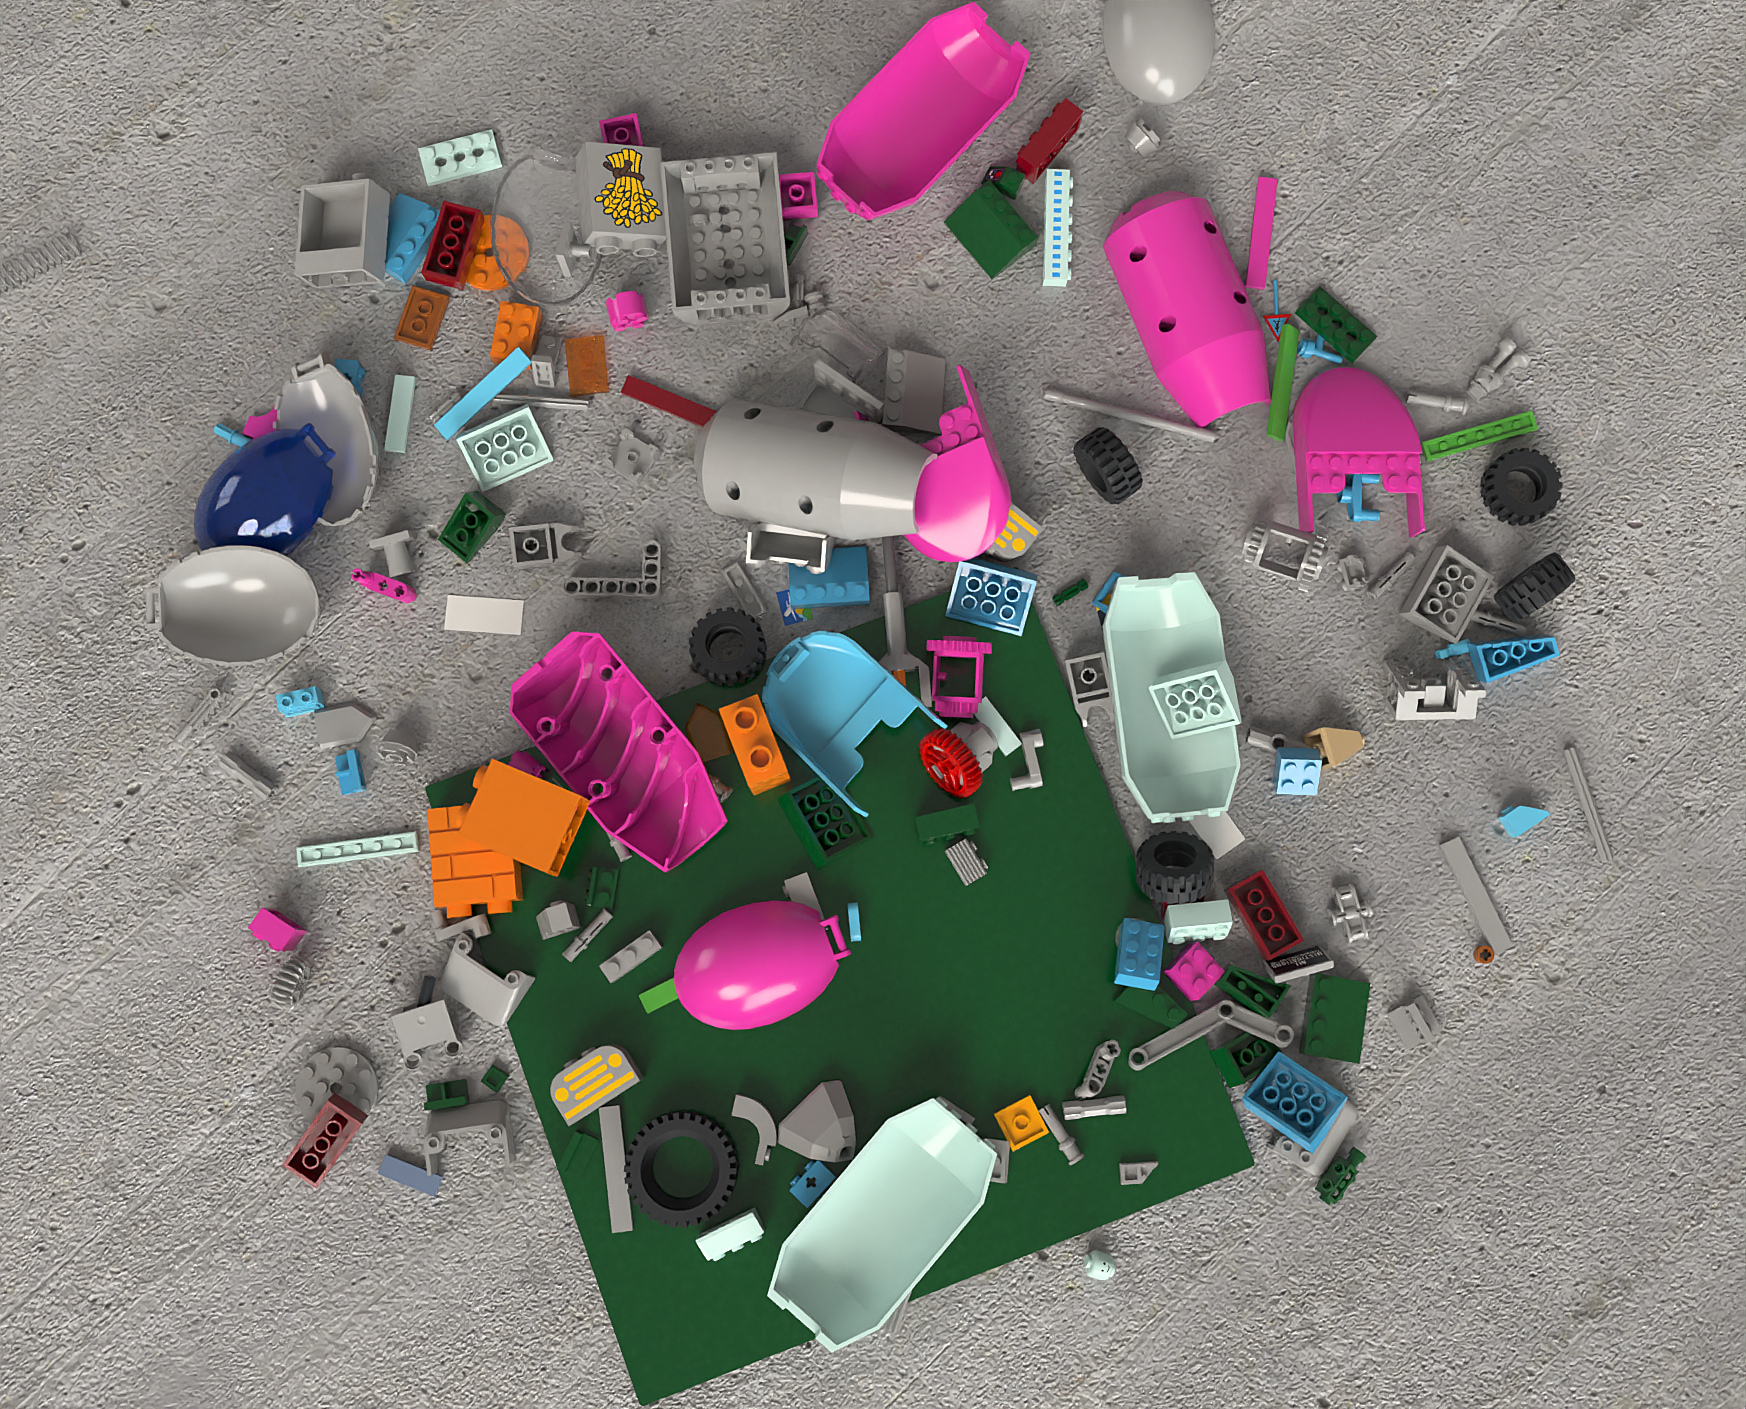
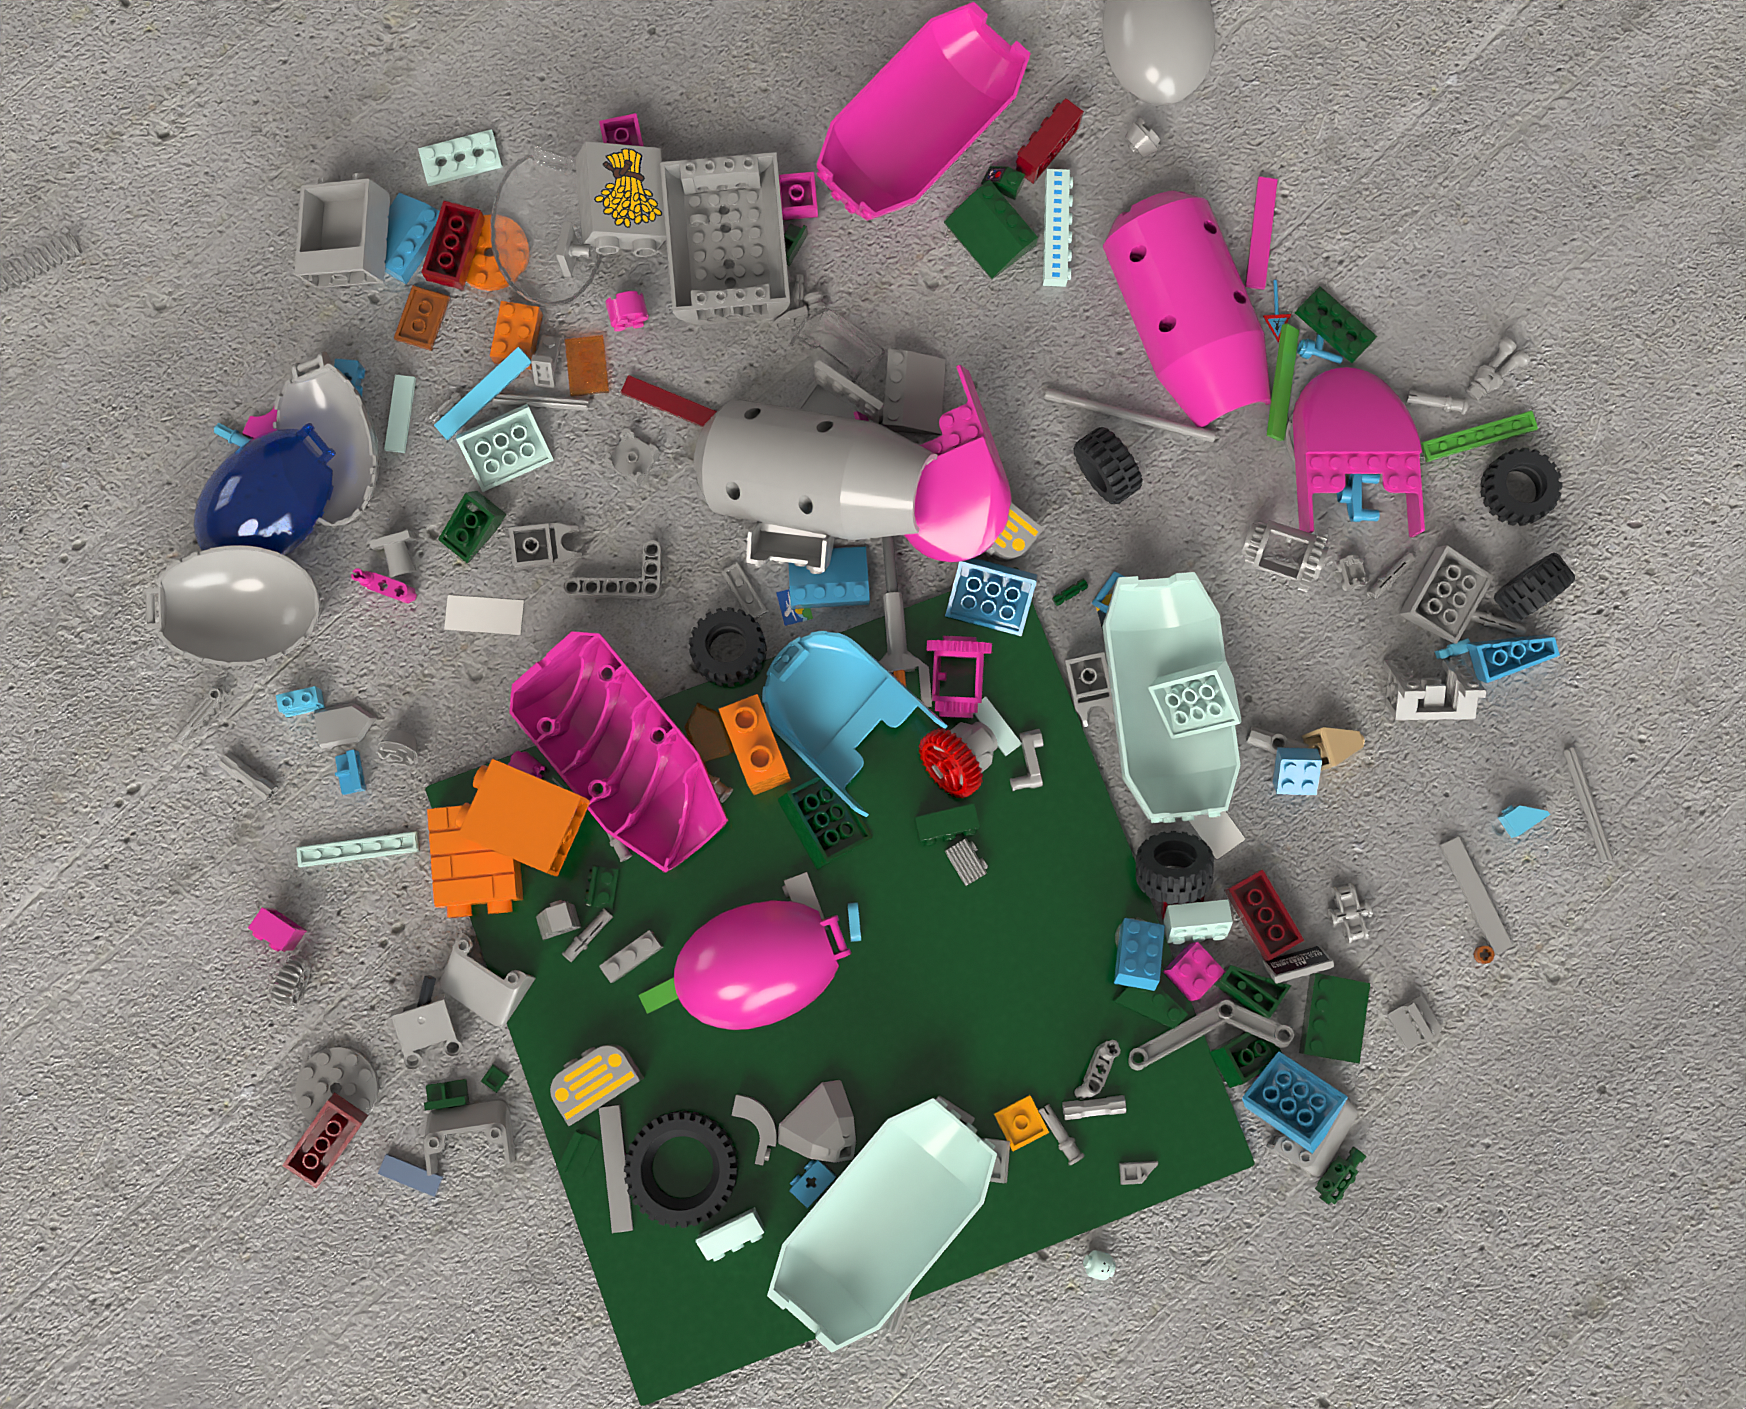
(478, 925): light grey beam -> none

